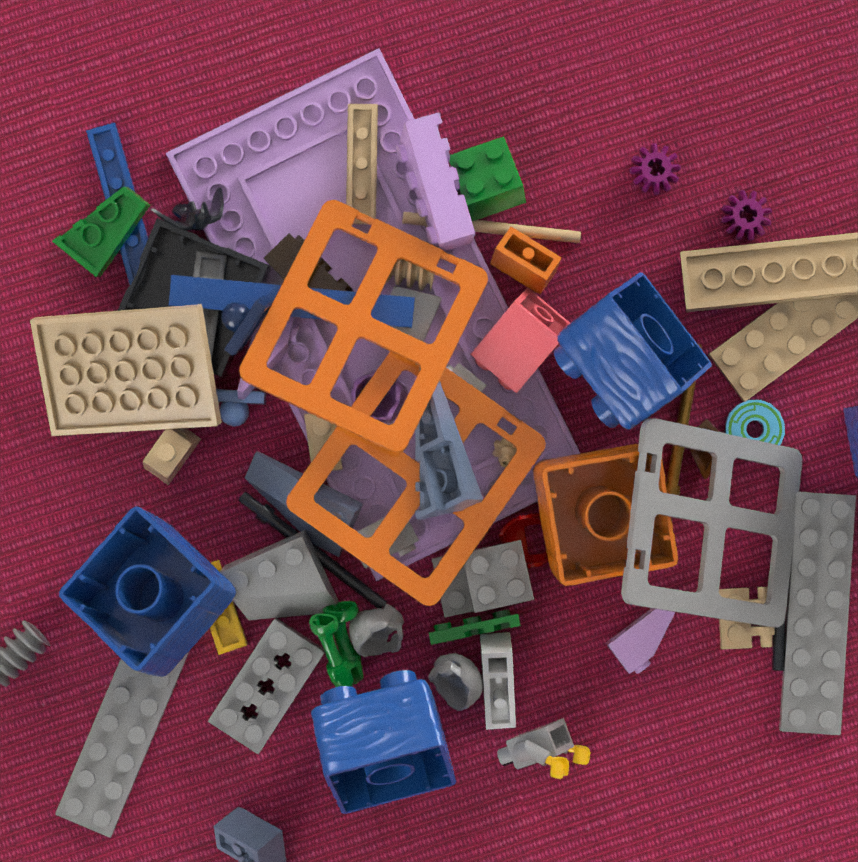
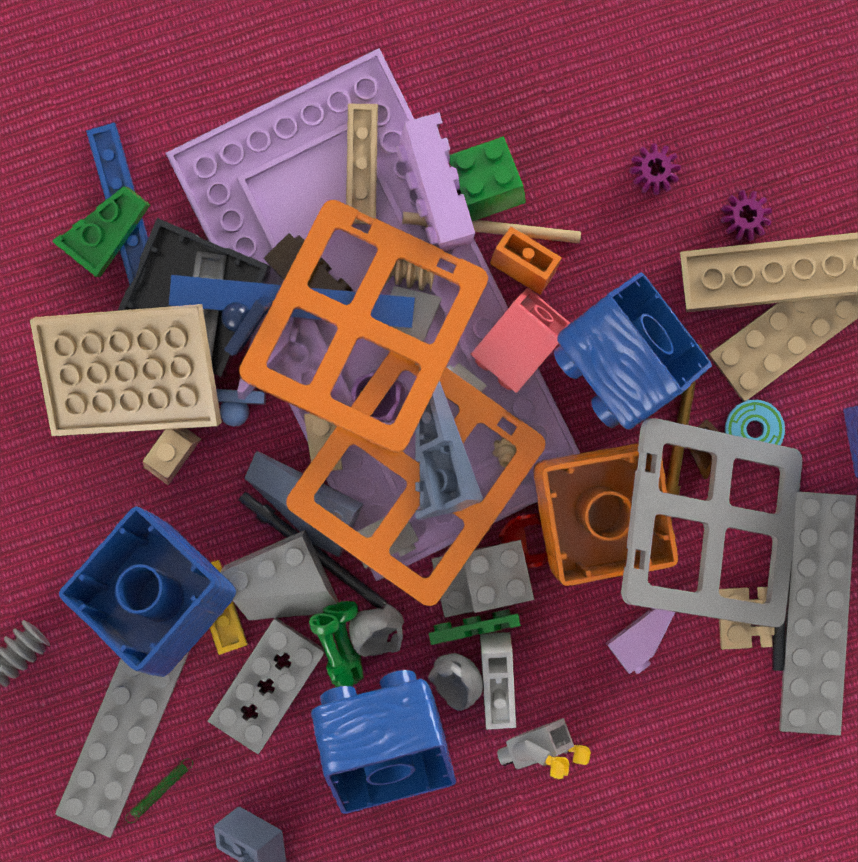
(170, 783): none -> green piece
(196, 219): black animal -> none

